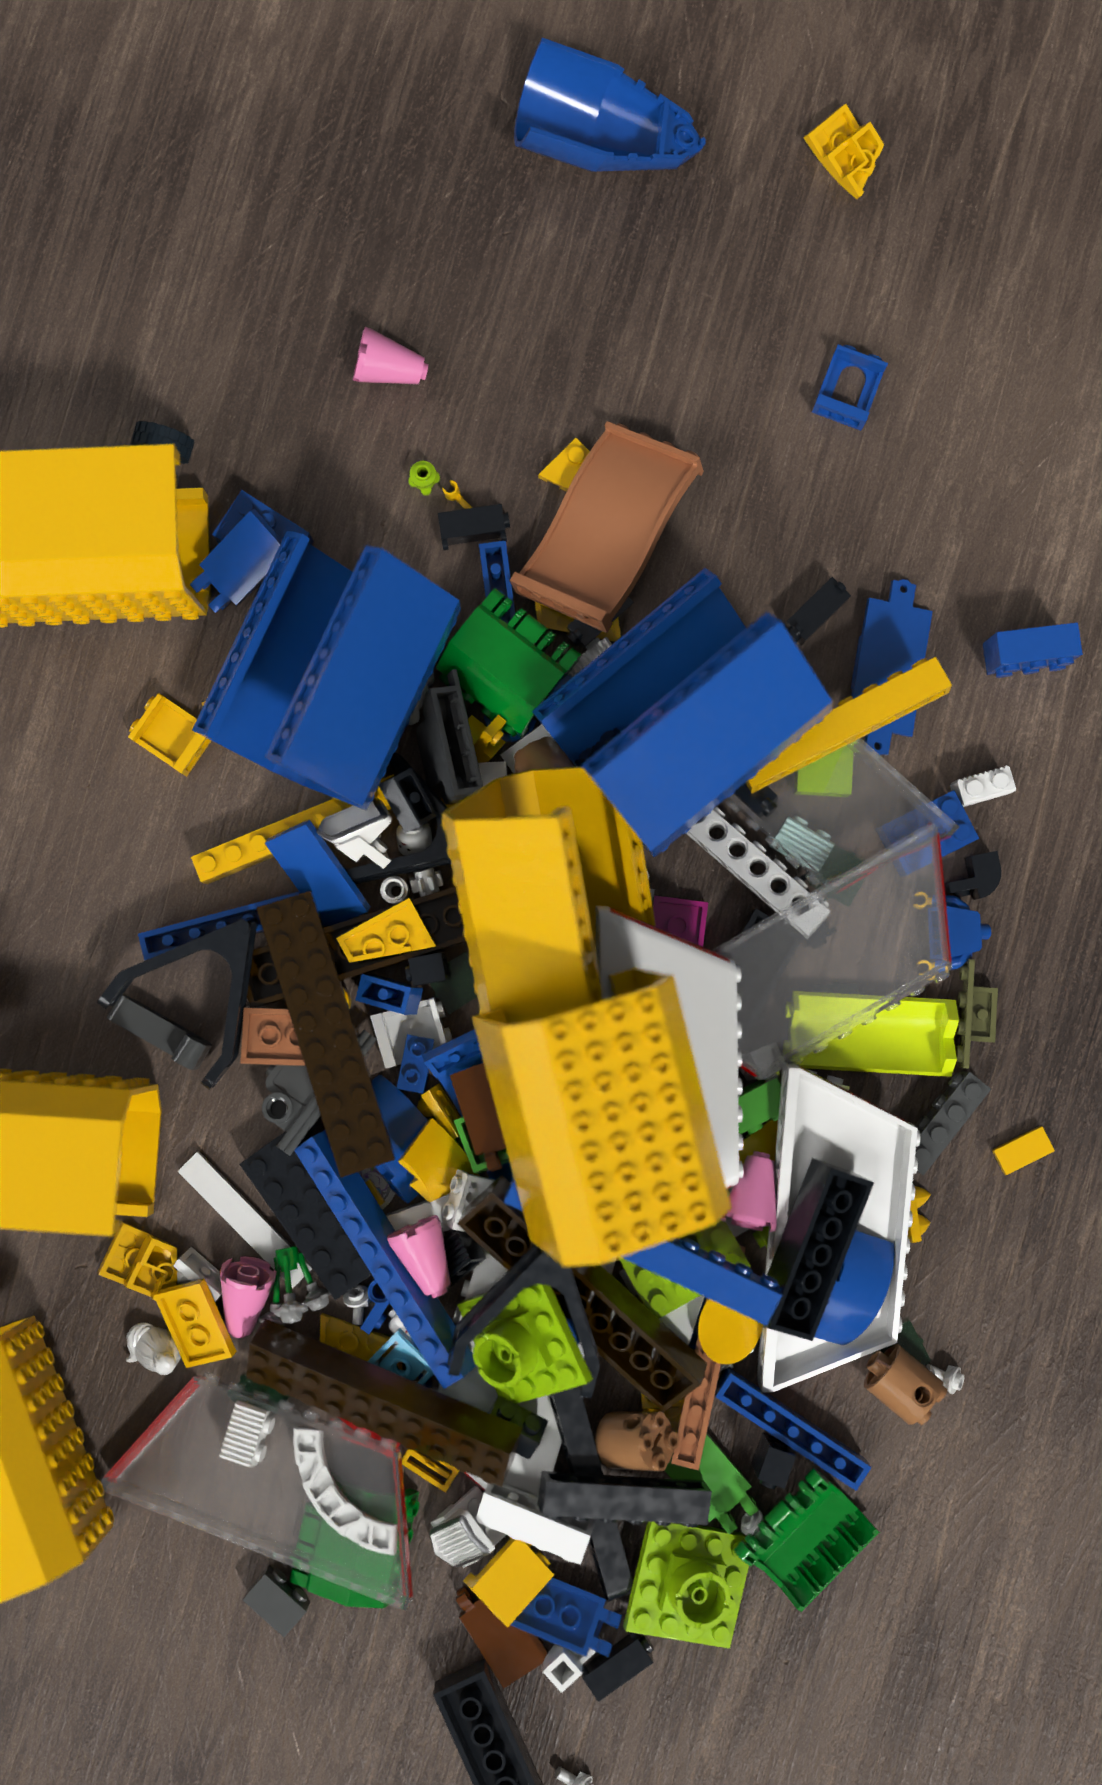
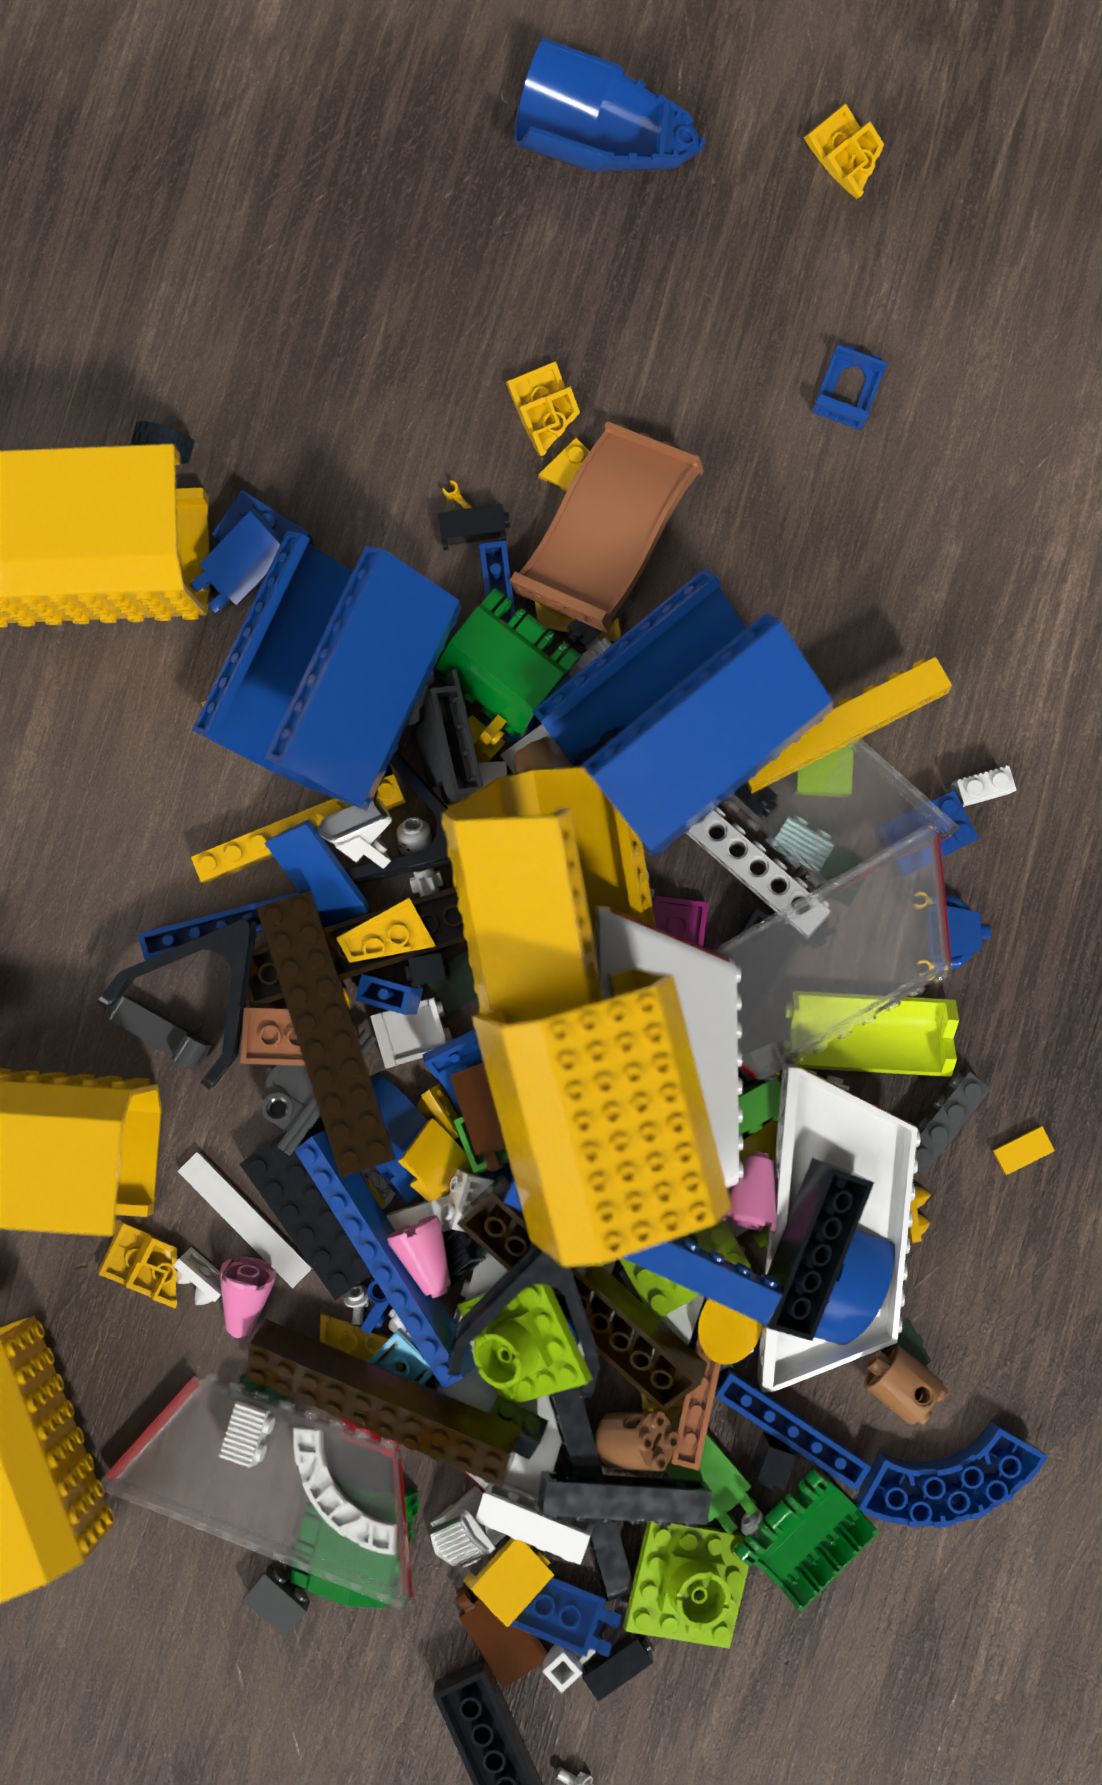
(152, 1348): white hair -> none
(169, 734): yellow panel -> none
(195, 1323): yellow plate -> none
(292, 1311): plant -> none
(387, 361): bright pink cone -> none
(387, 886): white brick -> none
(408, 800): black brick -> none
(413, 1070): blue plate -> none
(423, 483): lime brick -> none
(425, 1474): yellow tile -> none
(543, 404): none -> yellow slope
(817, 611): black brick -> none
(890, 642): blue piece -> none
(951, 1378): white plate -> none
(953, 1487): none -> blue brick
(977, 1014): olive bracket -> none
(983, 876): black brick -> none
(1032, 649): blue brick -> none

